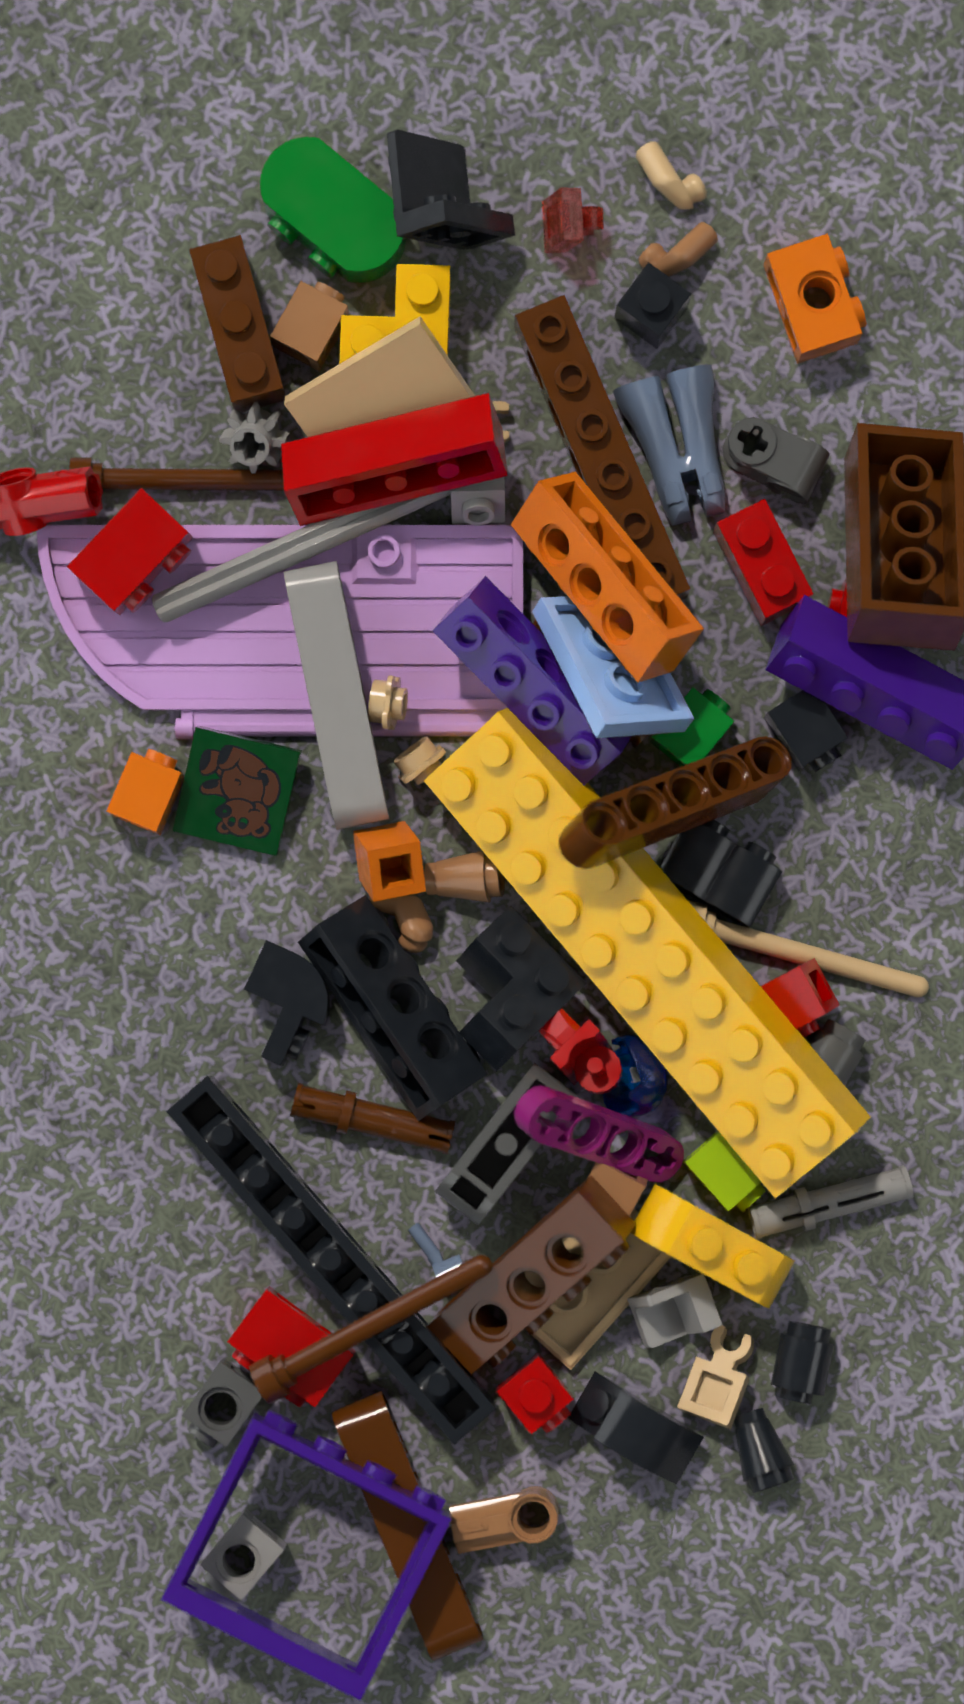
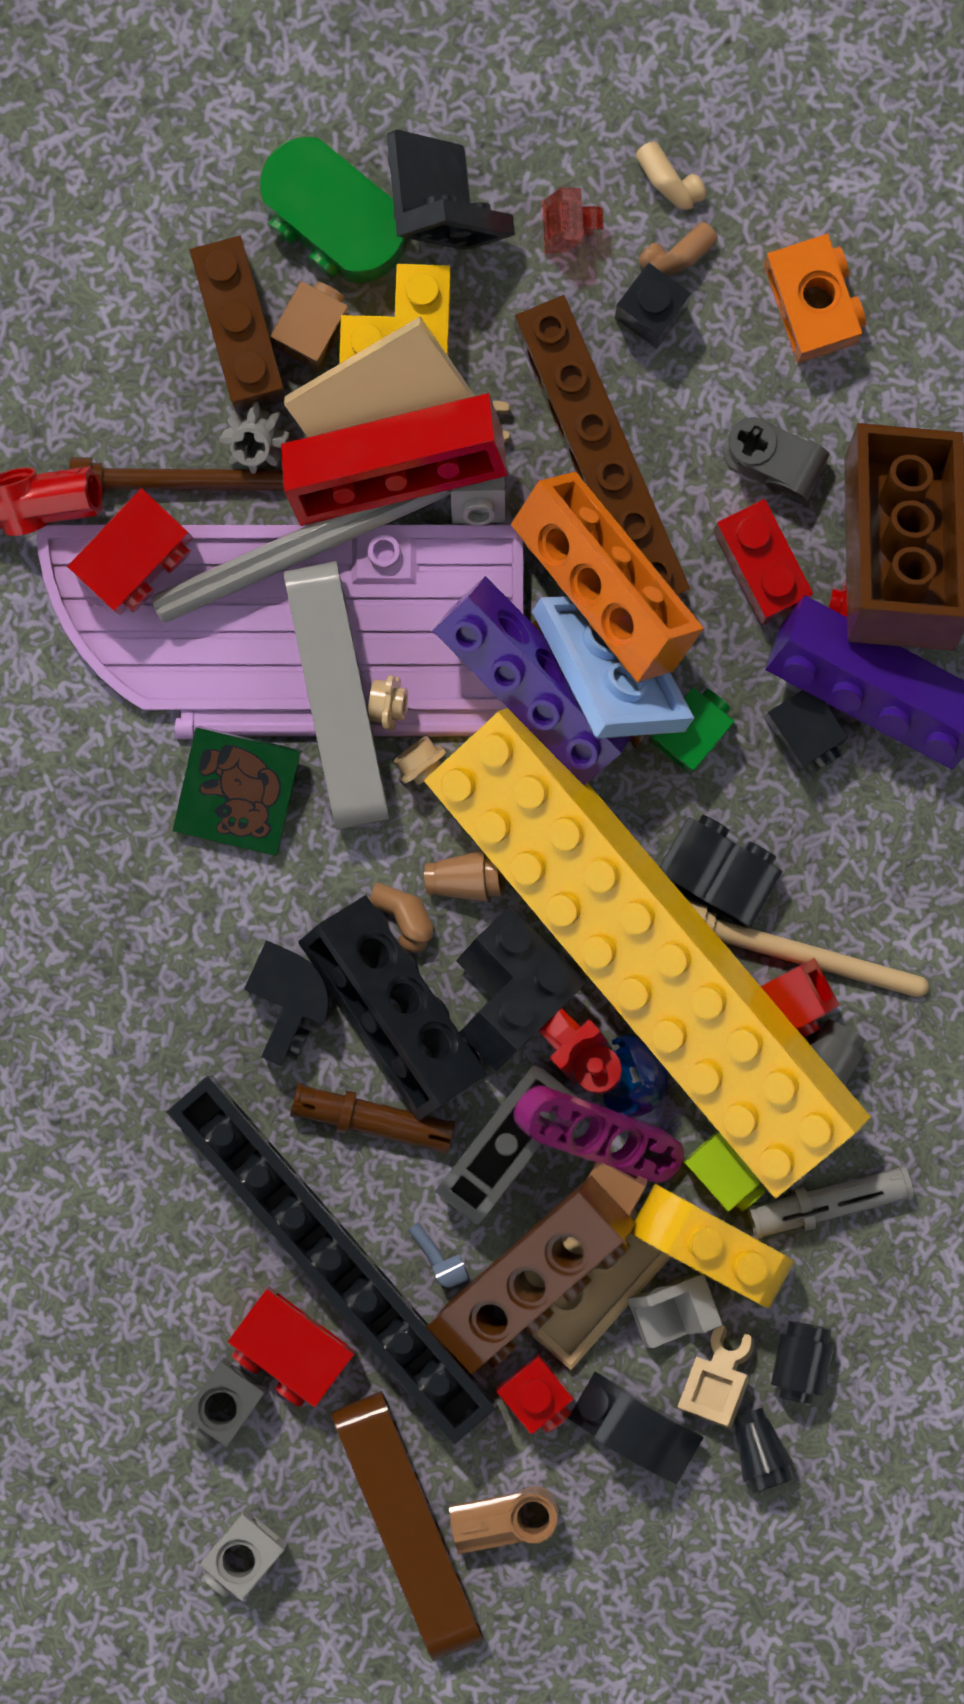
(147, 791): orange brick -> none
(270, 1636): dark purple window -> none
(276, 1375): reddish brown piece -> none
(389, 861): orange brick -> none
(646, 412): sand blue piece -> none
(674, 802): reddish brown beam -> none

